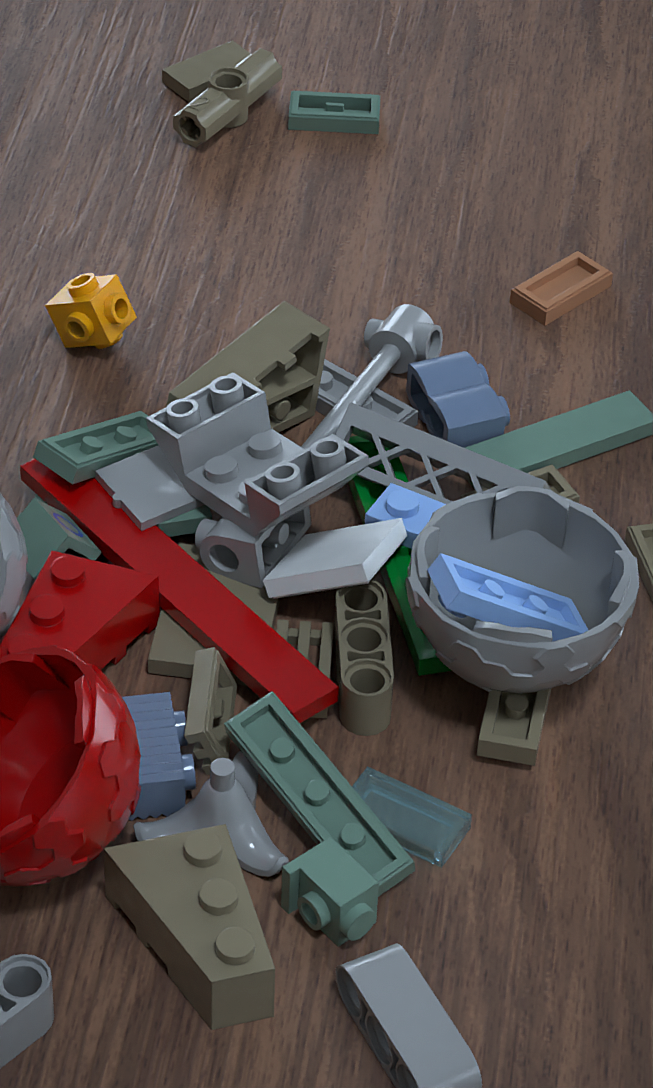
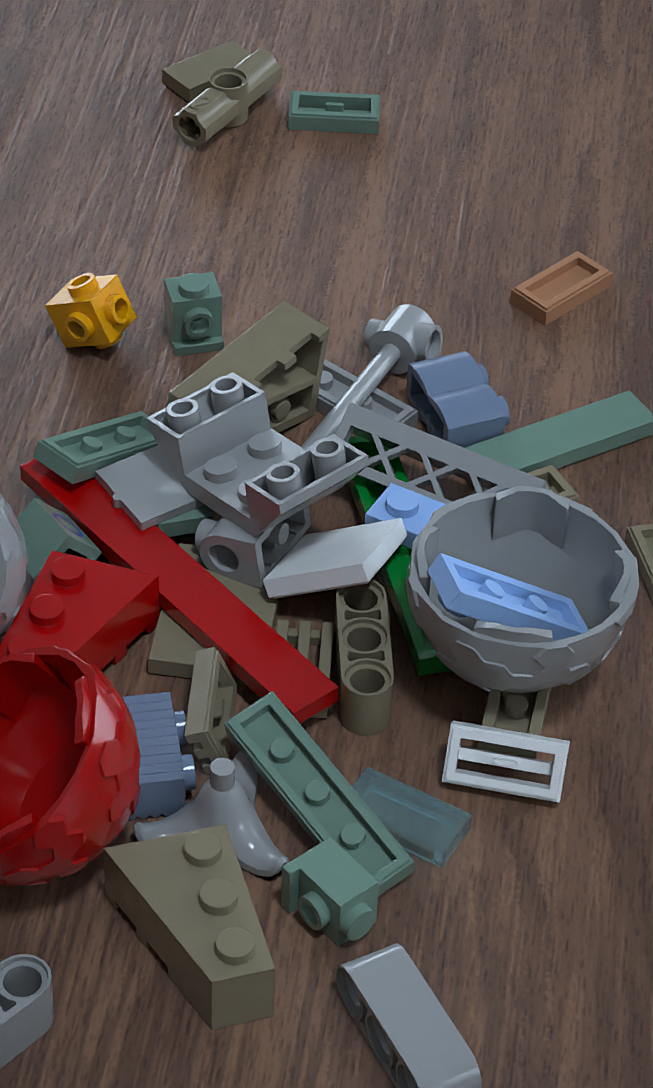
(193, 313): none -> sand green brick
(507, 738): none -> white tile

